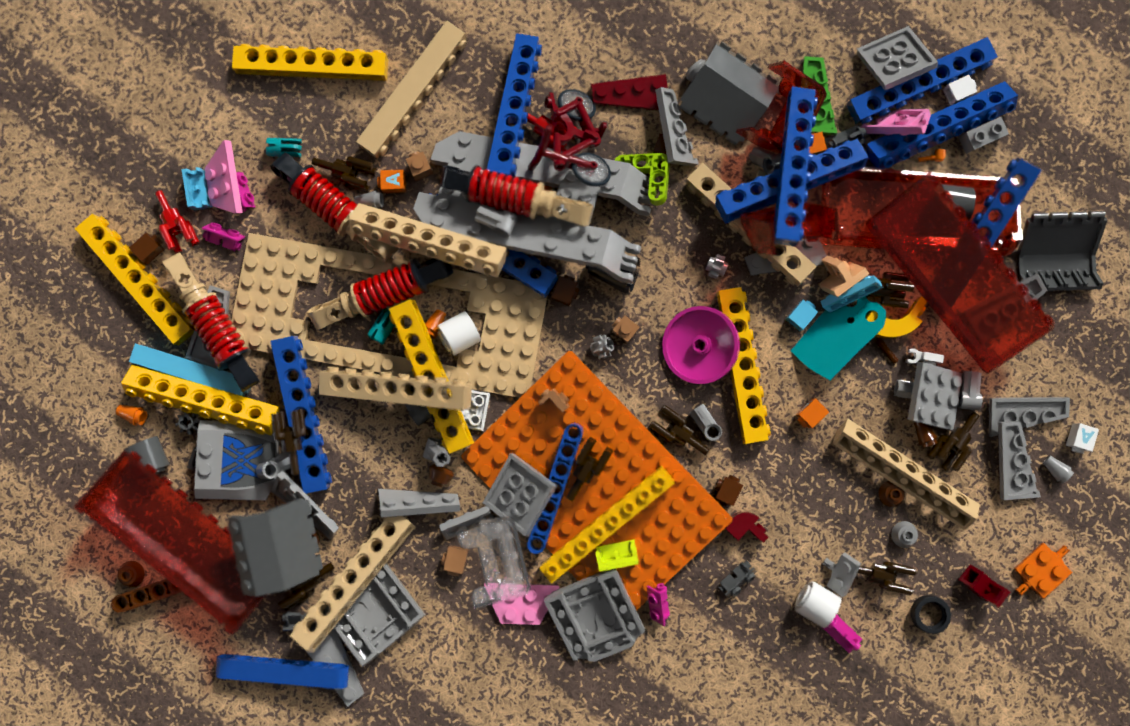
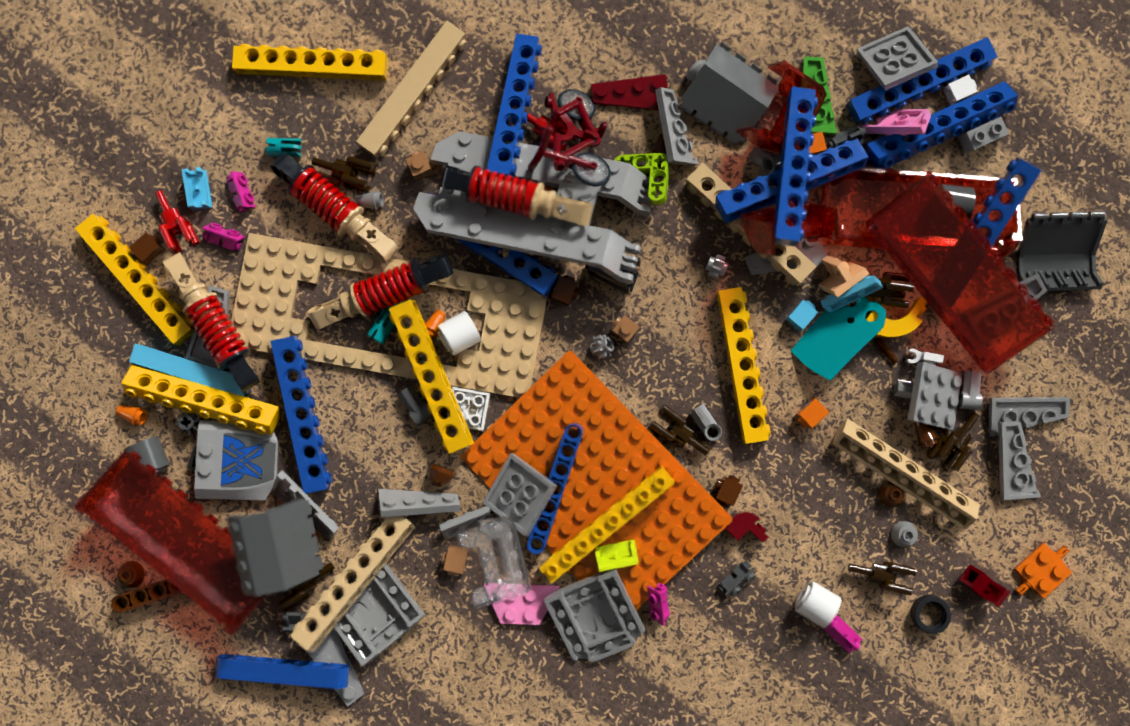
(222, 180): bright pink wing -> none
(276, 465): light grey piece -> none
(290, 436): dark brown plant -> none
(330, 385): tan brick -> none
(392, 181): orange brick -> none
(427, 240): tan brick -> none
(436, 452): light grey piece -> none
(500, 222): light grey piece -> none
(560, 400): medium nougat bracket -> none
(588, 466): dark brown plant -> none
(683, 345): dark pink dish -> none
(842, 573): light grey plate -> none
(939, 156): orange hand -> none
(1059, 470): light grey cone -> none
(1082, 438): white brick -> none

